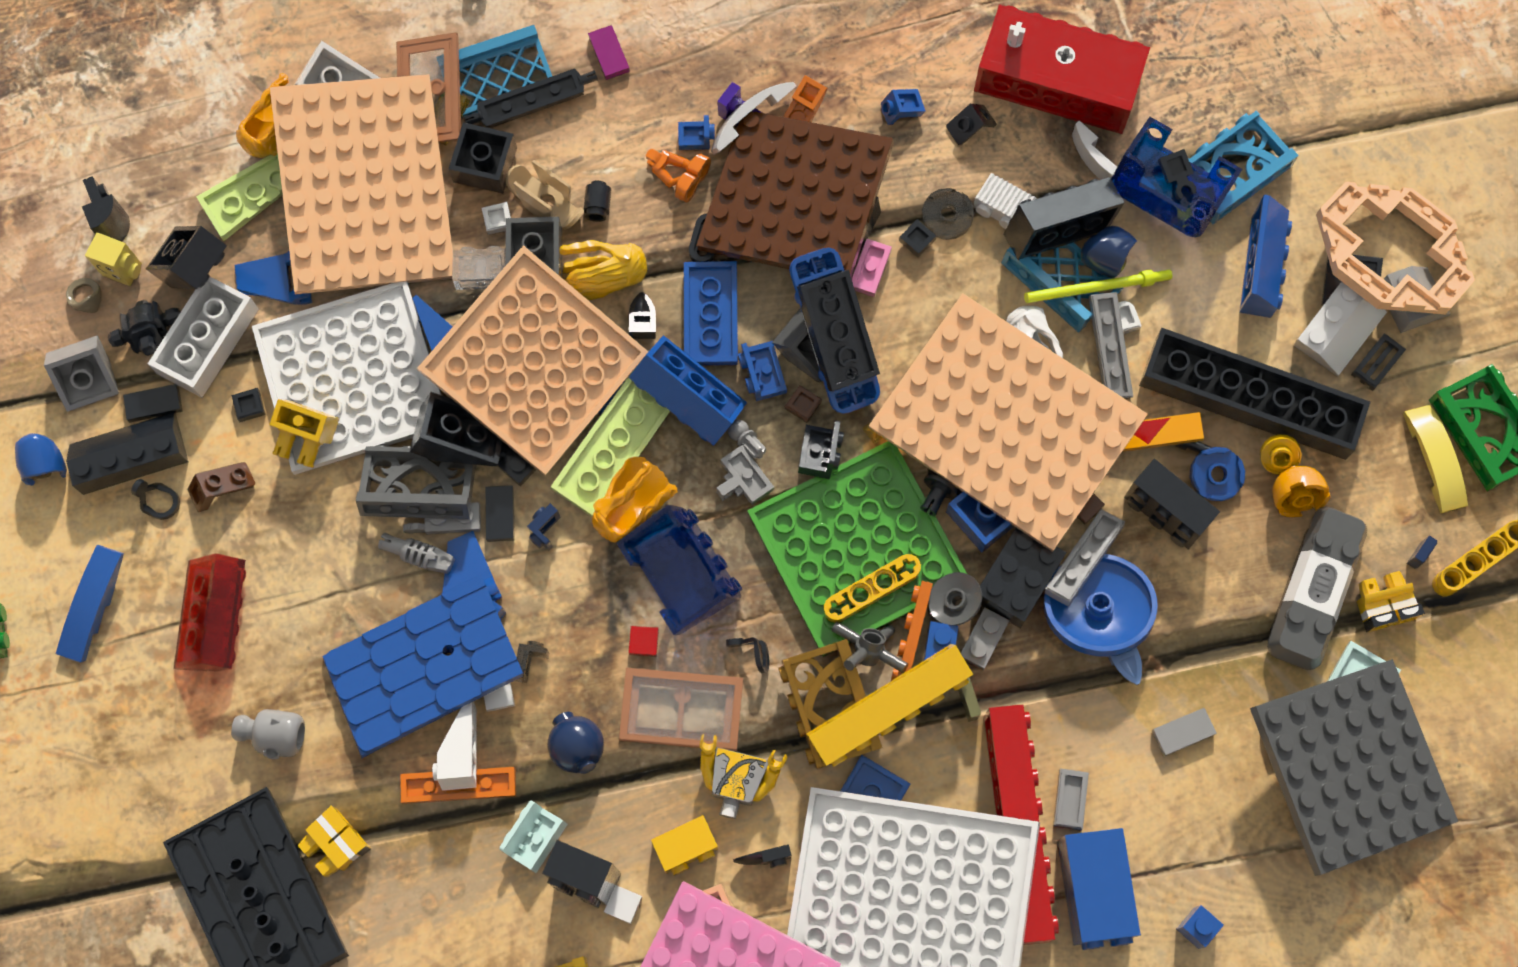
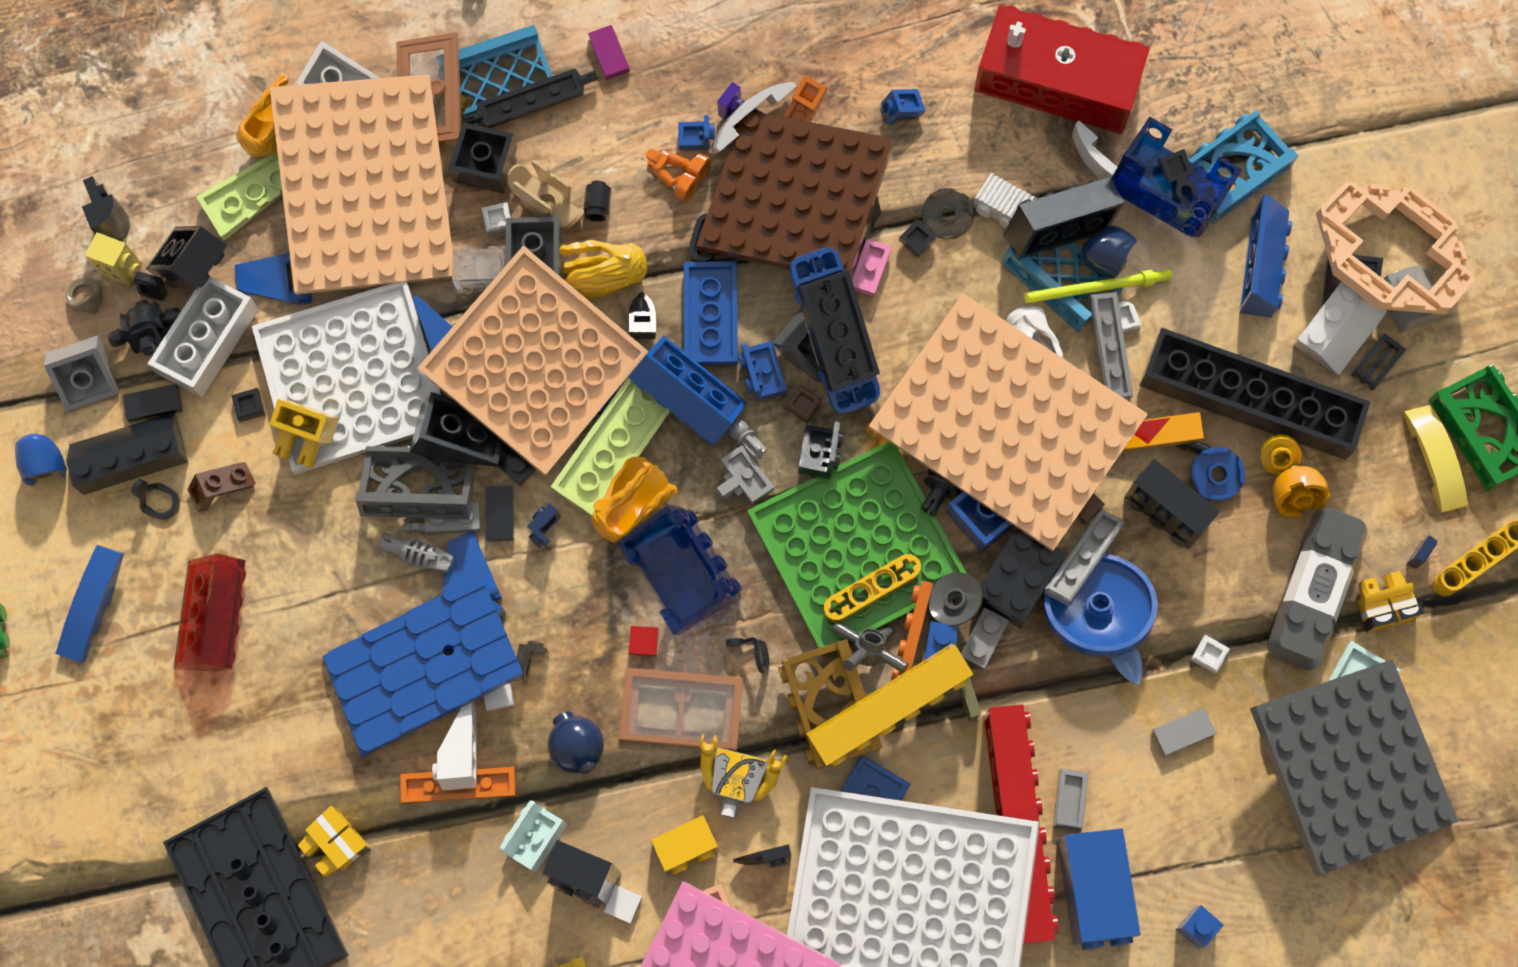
(150, 286): none -> black tile
(272, 732): light grey piece -> none
(969, 122): black bracket -> none
(1210, 654): none -> white tile

